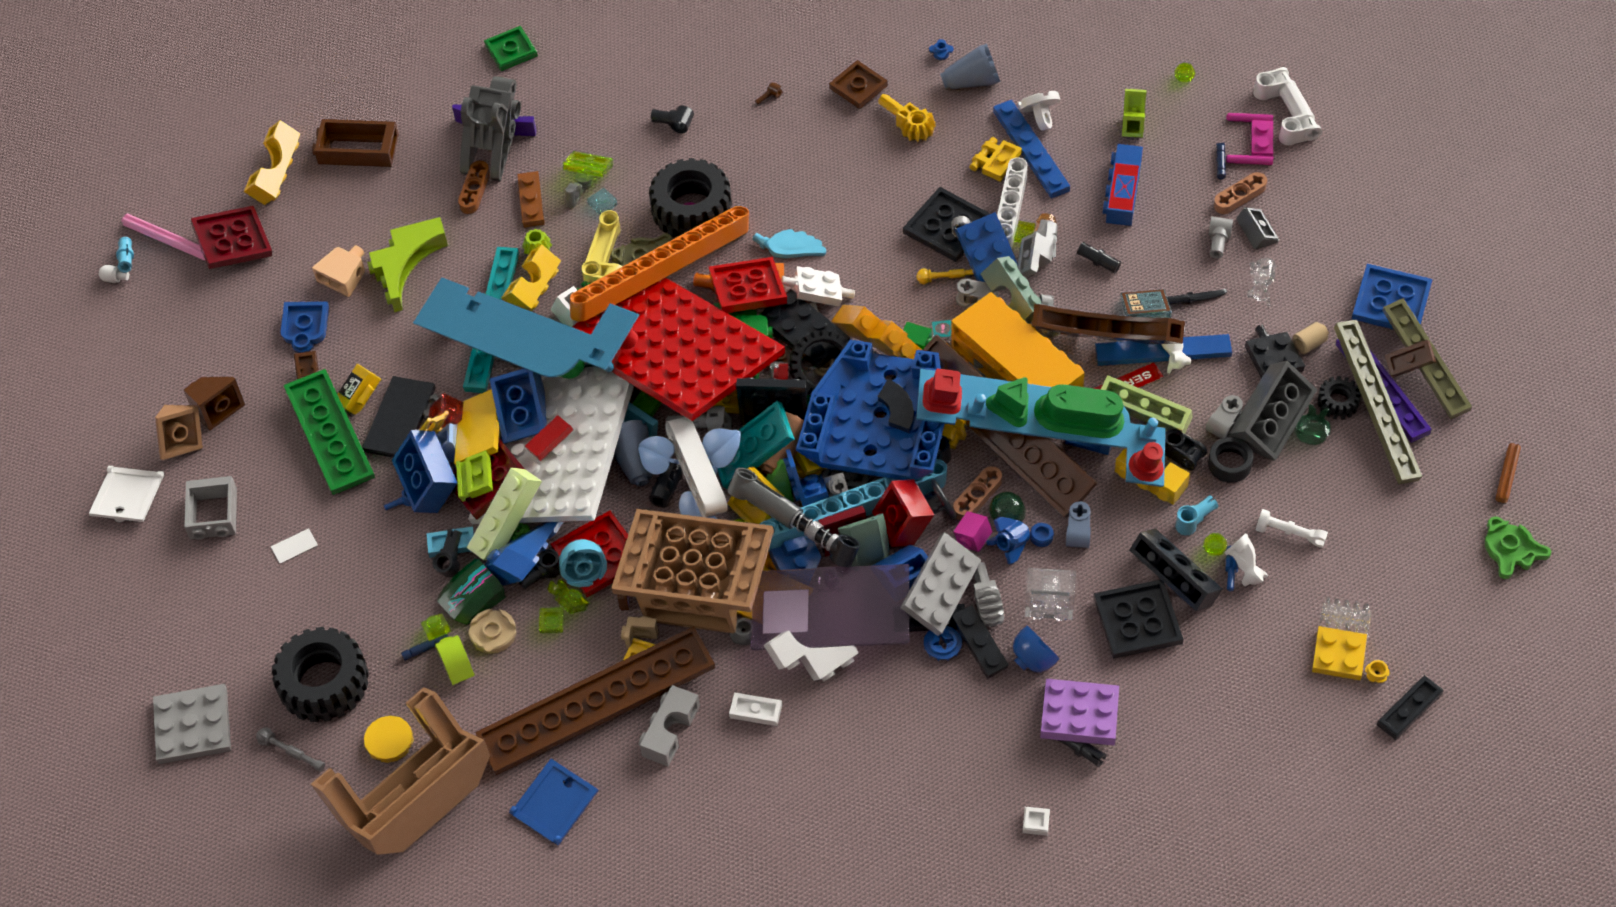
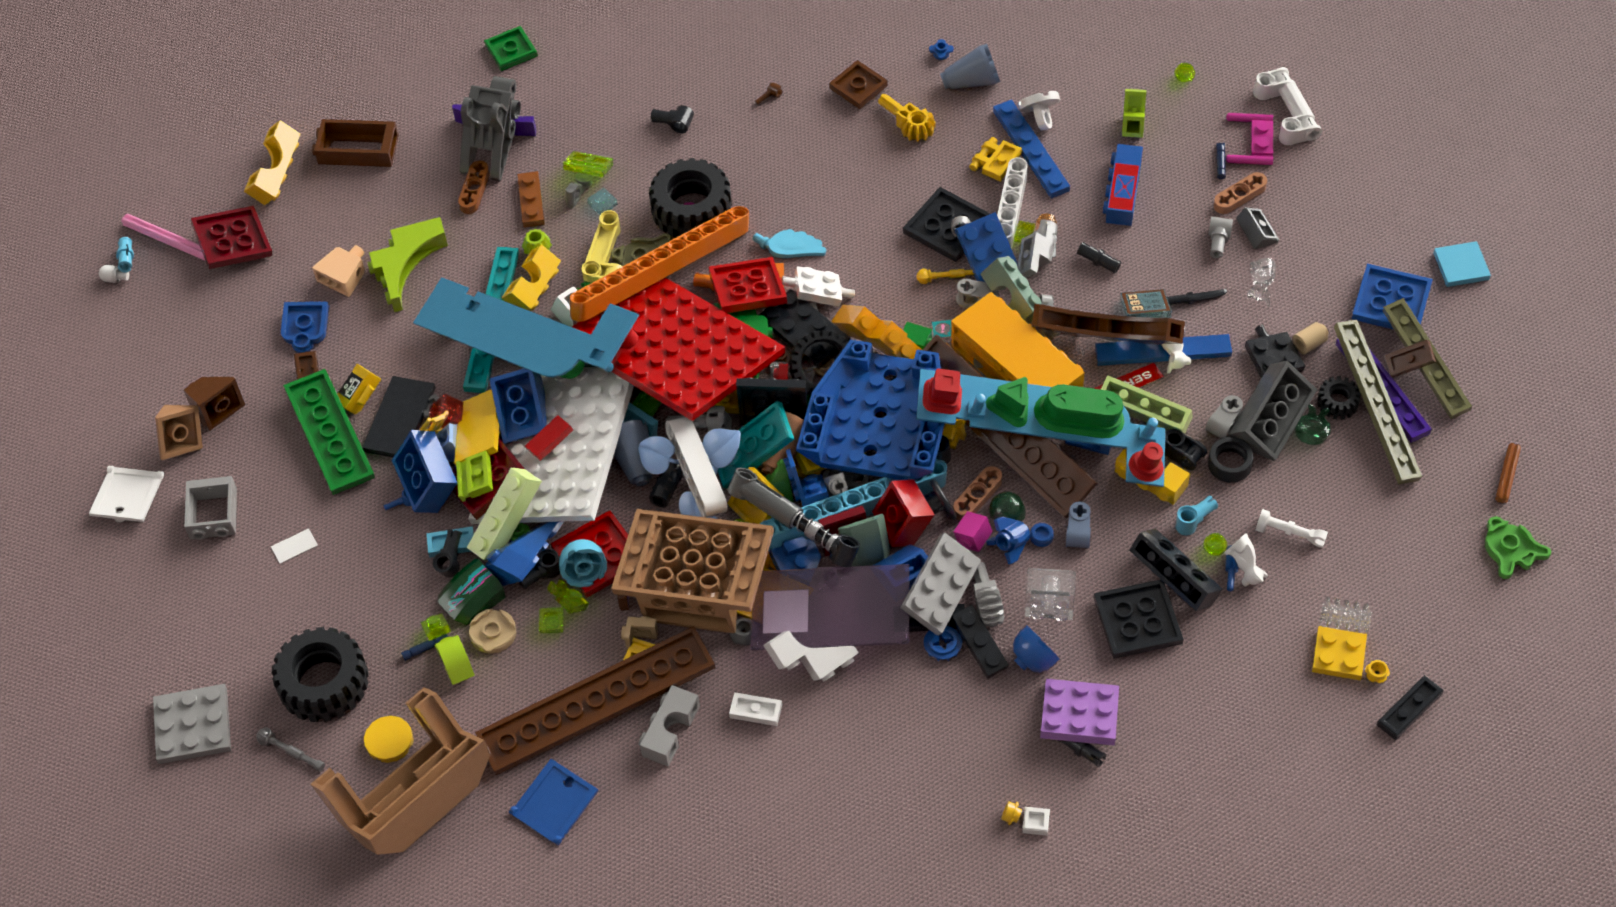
(899, 405): black tile -> none
(1011, 813): none -> yellow plate
(1461, 264): none -> medium azure tile

